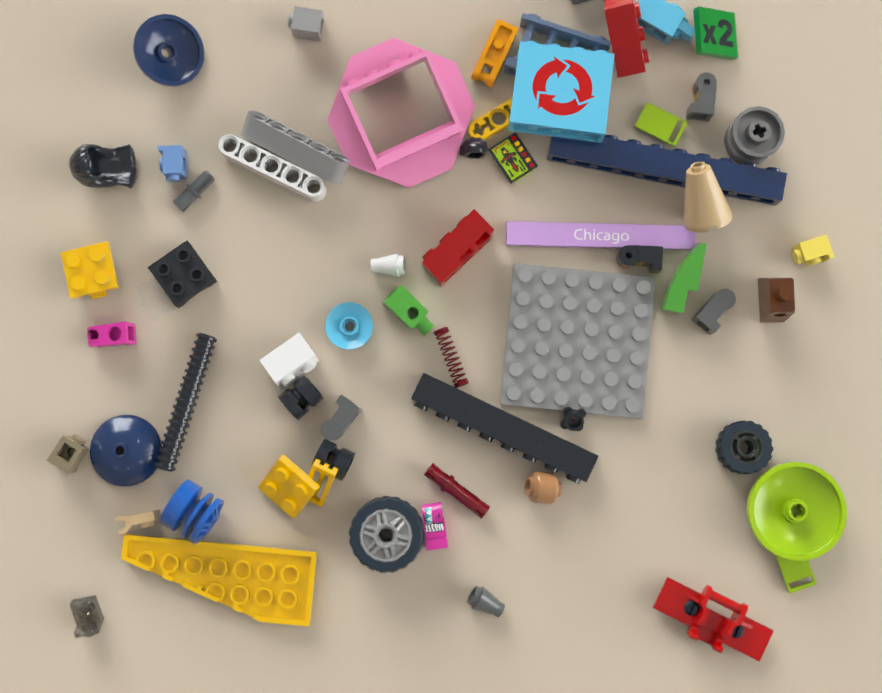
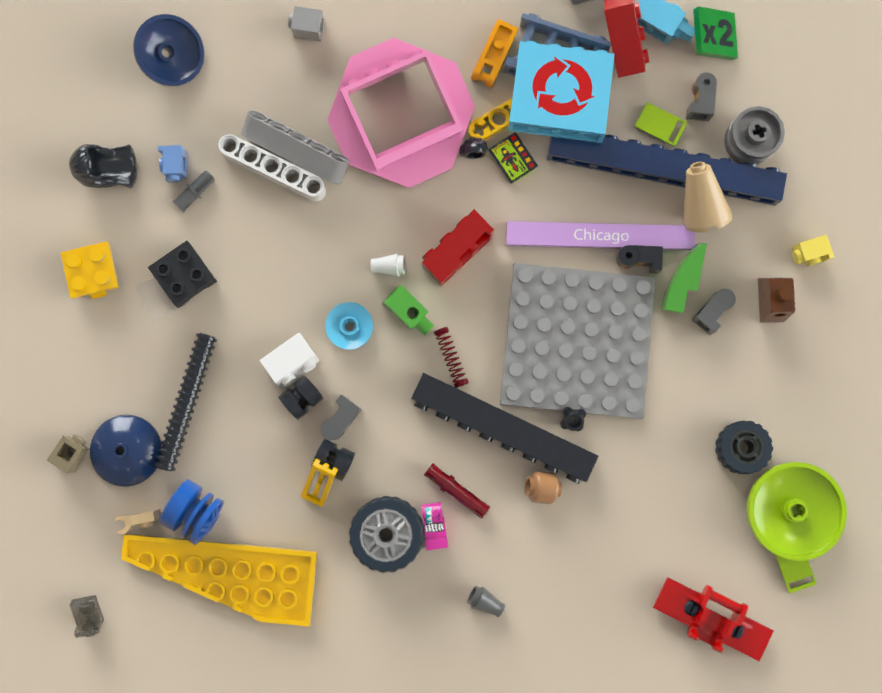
(112, 335): dark pink leg -> none
(288, 486): yellow plate -> none

